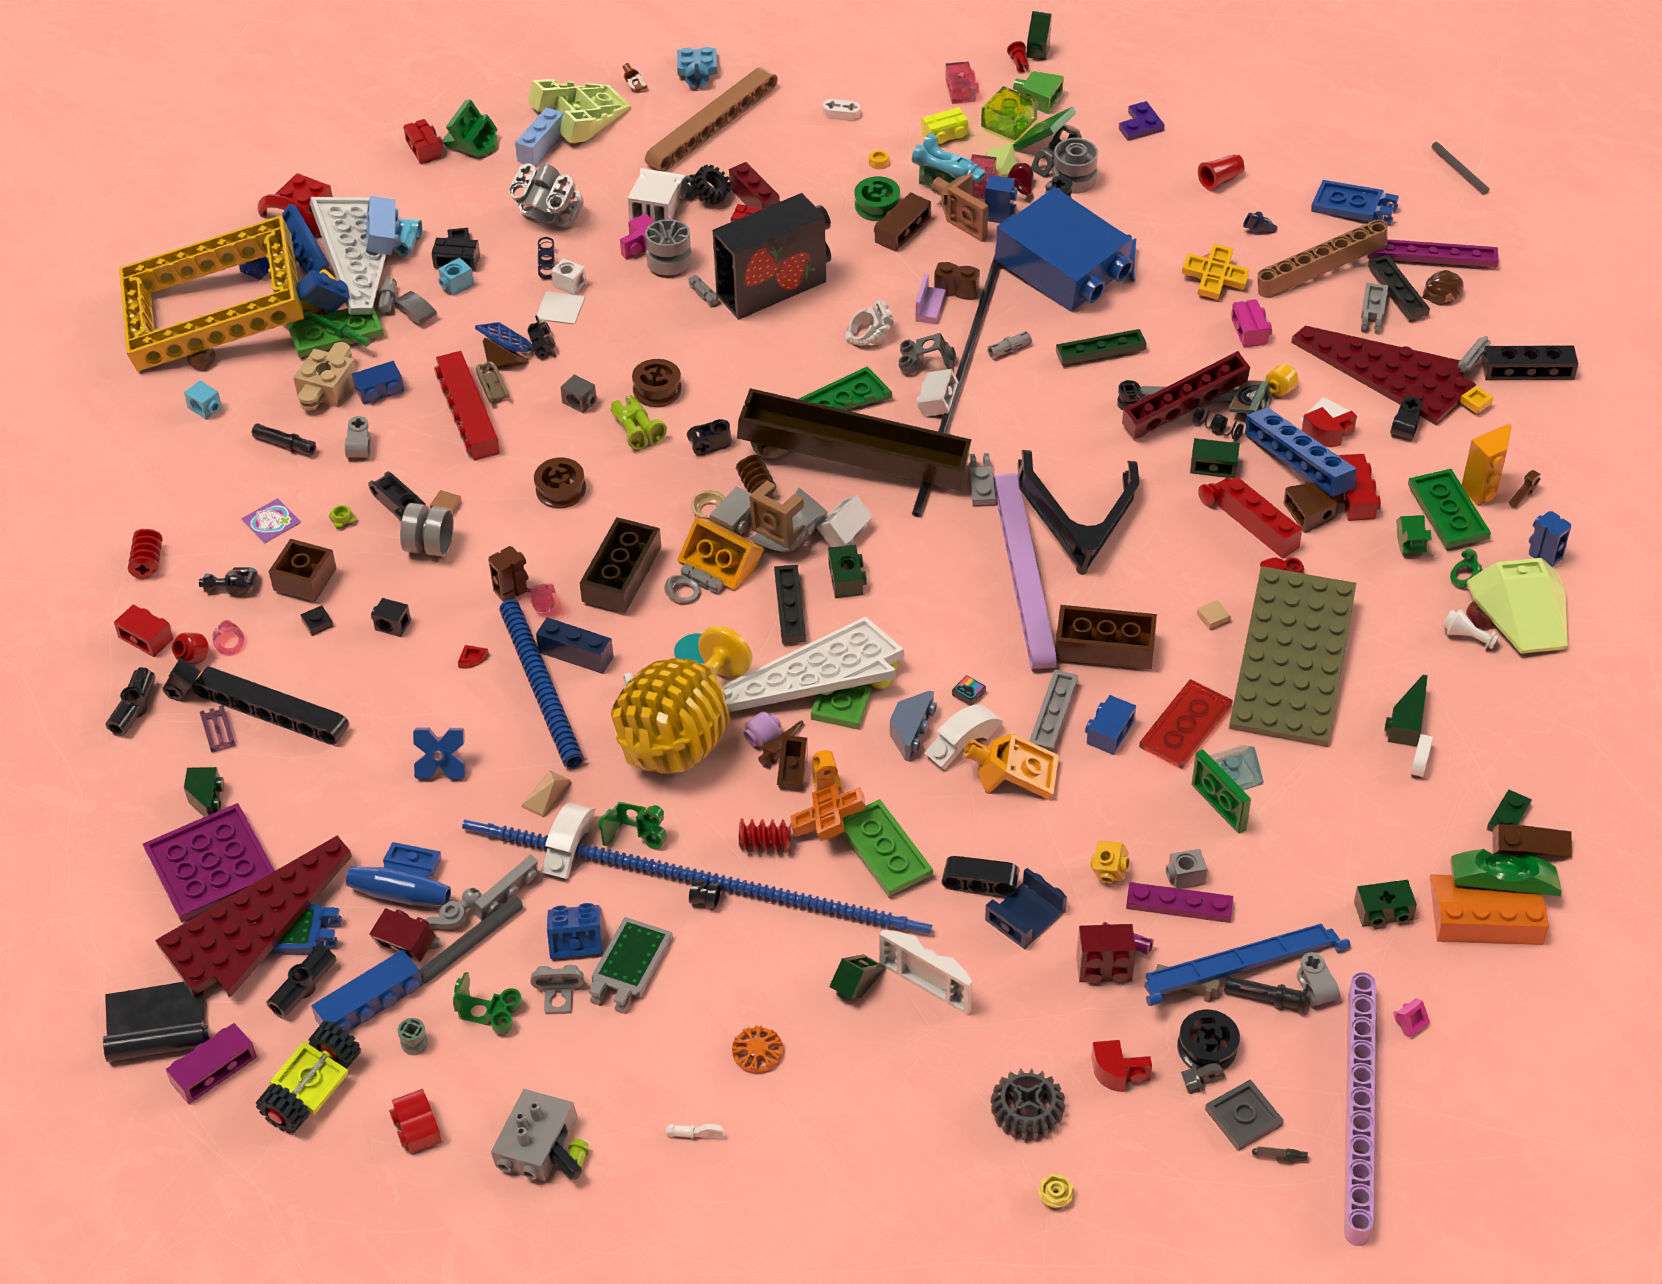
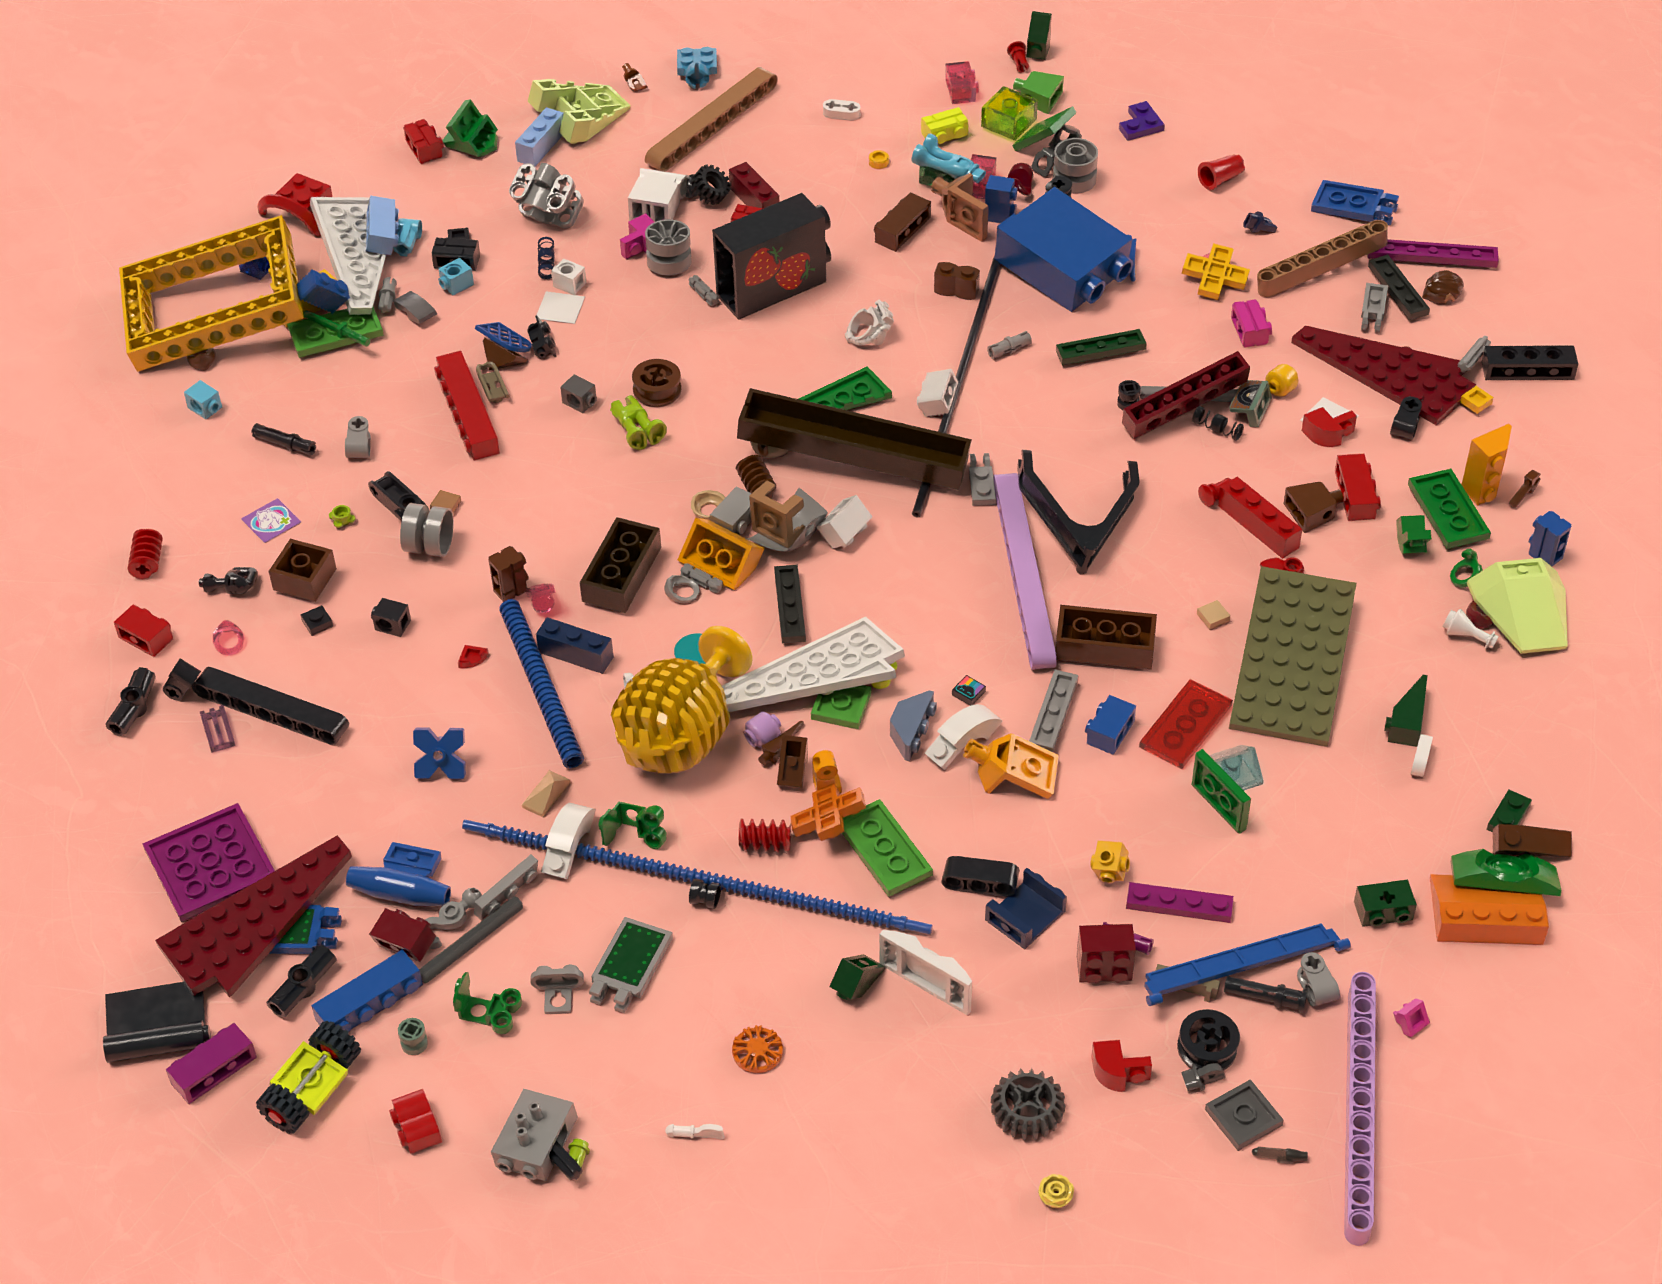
(190, 647): red head -> none
(203, 789): dark green slope -> none
(305, 246): blue wing -> none
(325, 377): tan brick -> none
(378, 382): blue brick -> none
(559, 472): reddish brown wheel -> none
(574, 931): blue bracket -> none
(712, 436): black piece -> none
(846, 571): dark green brick -> none
(876, 197): green wheel -> none
(914, 353): dark grey piece -> none
(929, 302): lavender panel -> none
(1005, 158): yellowish green slope -> none
(1195, 869): light grey brick -> none
(1214, 458): dark green brick -> none
(1300, 451): blue brick -> none
(1460, 168): dark grey bar -> none

